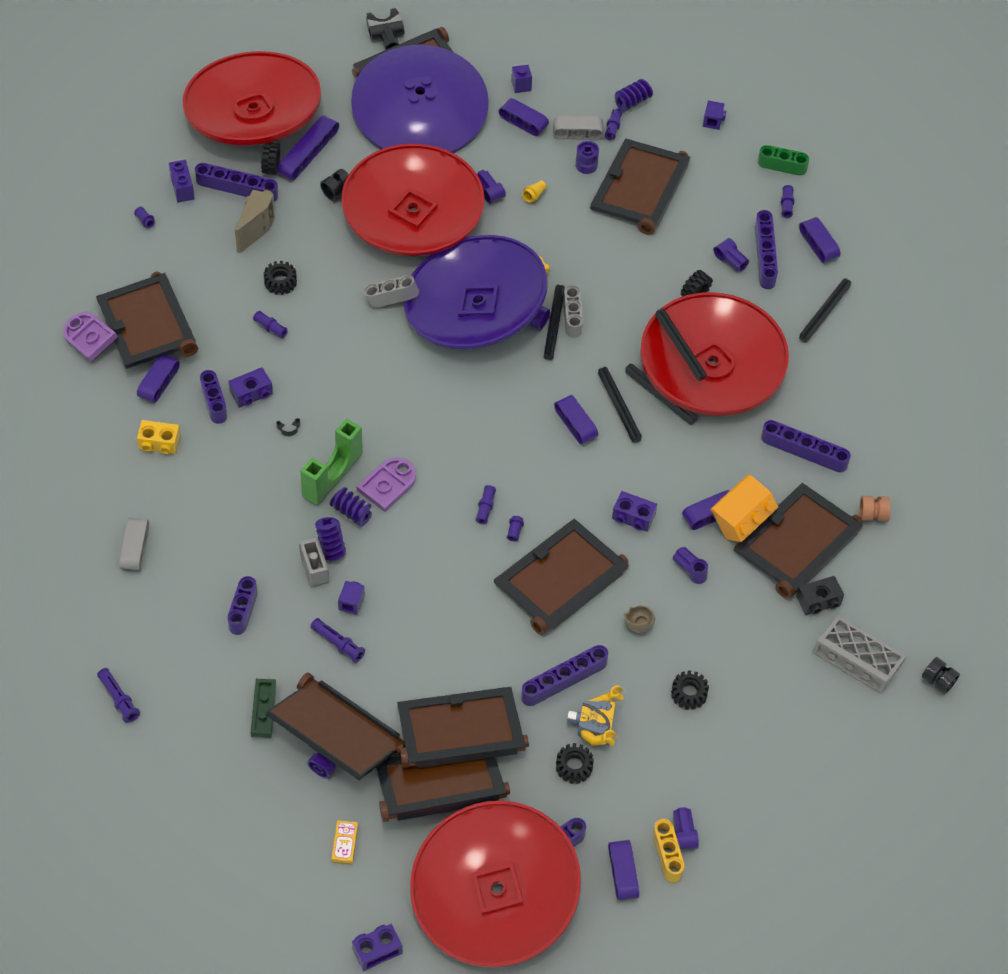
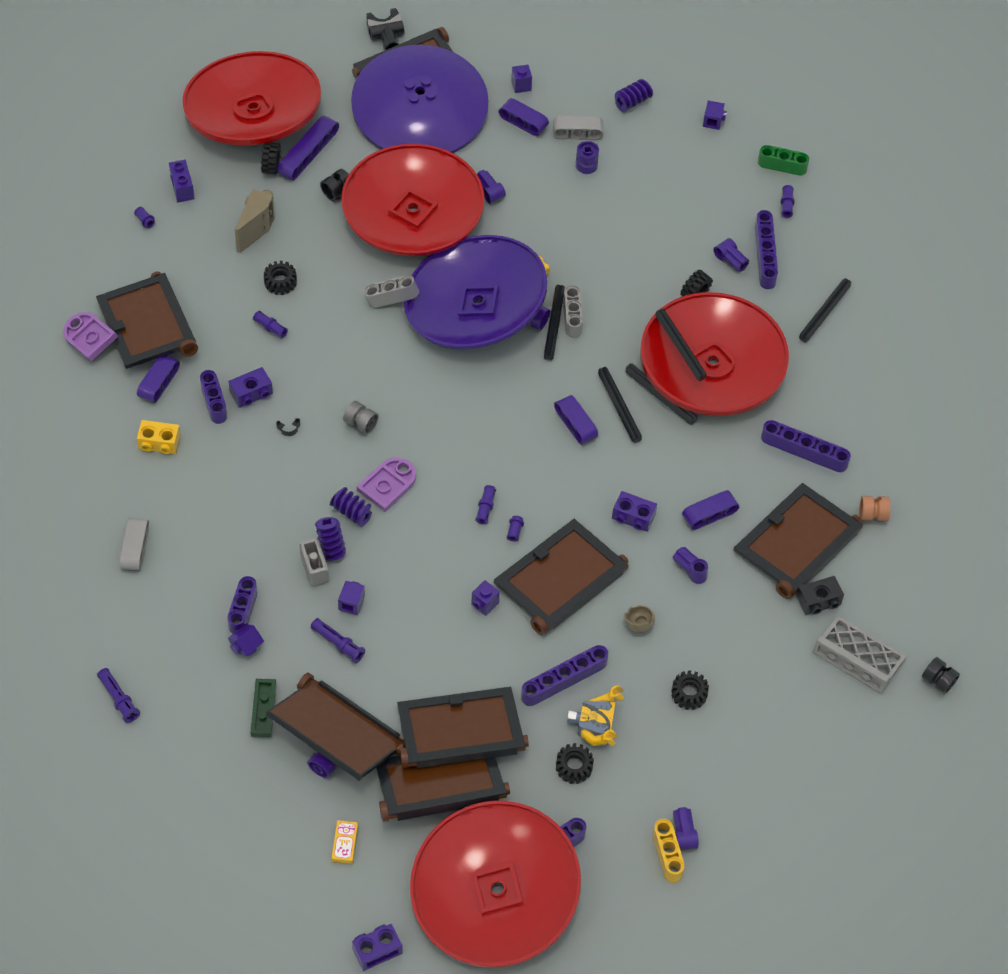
(233, 180): dark purple beam -> none
(245, 640): none -> dark purple brick
(319, 478): bright green arch -> none
(359, 416): none -> flat silver wheel
(485, 597): none -> dark purple brick
(533, 192): yellow cone -> none
(613, 124): dark purple pin -> none
(623, 870): dark purple beam -> none
(641, 184): door -> none
(744, 509): light orange slope -> none
(819, 239): dark purple beam -> none

